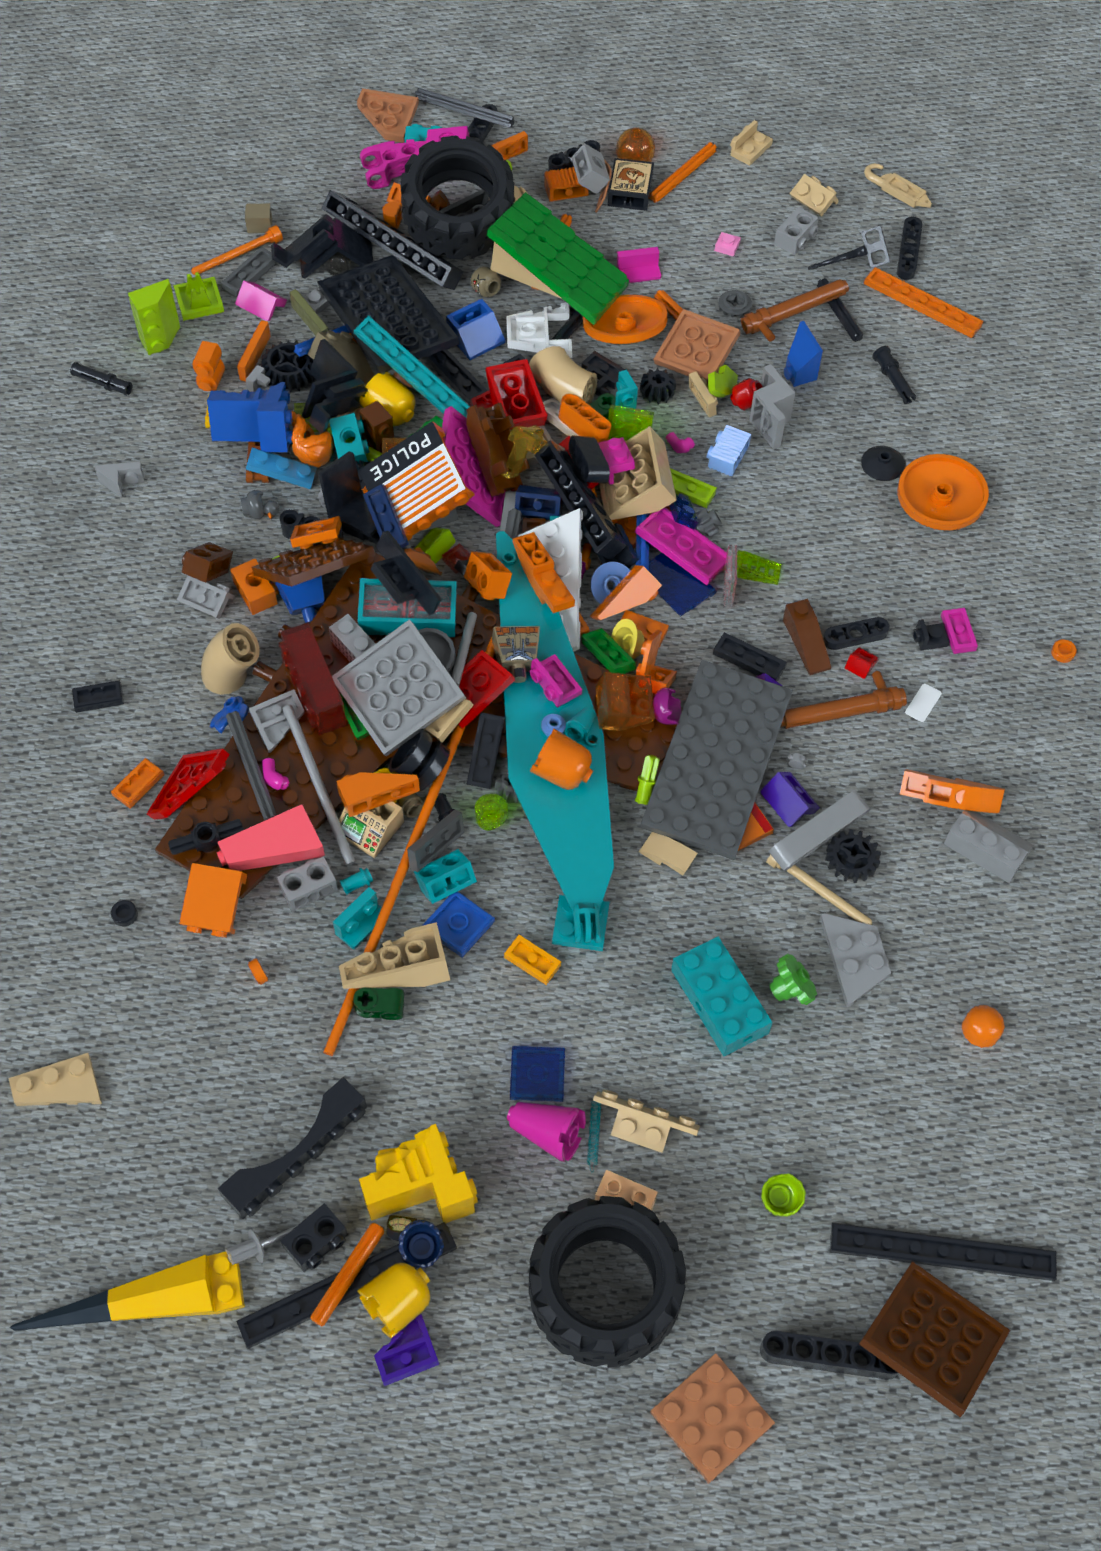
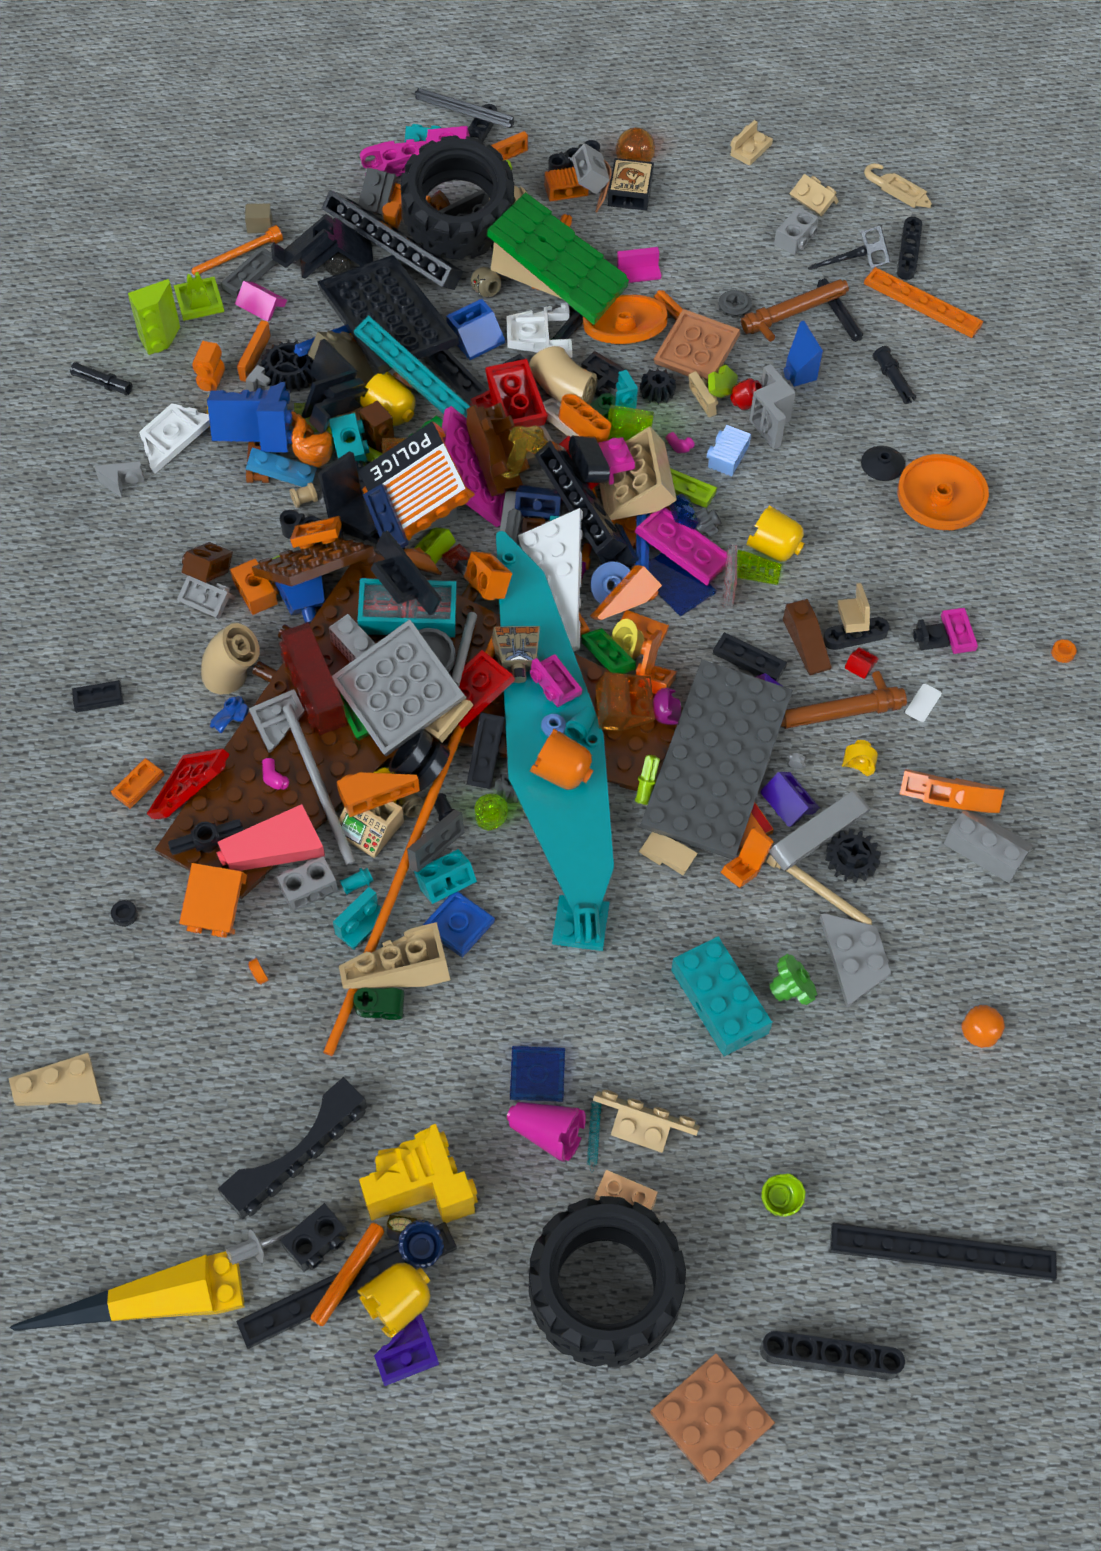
(171, 433): none -> white wing
(251, 765): dark grey axle -> none
(253, 505): dark grey animal -> none
(303, 495): none -> tan bush
(307, 313): olive tile -> none
(316, 301): light grey plate -> none
(377, 190): none -> dark grey plate
(388, 112): nougat plate -> none
(532, 959): light orange plate -> none
(541, 573): orange slope -> none
(682, 172): orange axle -> none
(727, 244): bright pink plate -> none
(750, 859): none -> orange bracket
(777, 535): none -> yellow cylinder
(855, 612): none -> tan panel
(861, 757): none -> yellow piece
(935, 1338): reddish brown plate -> none

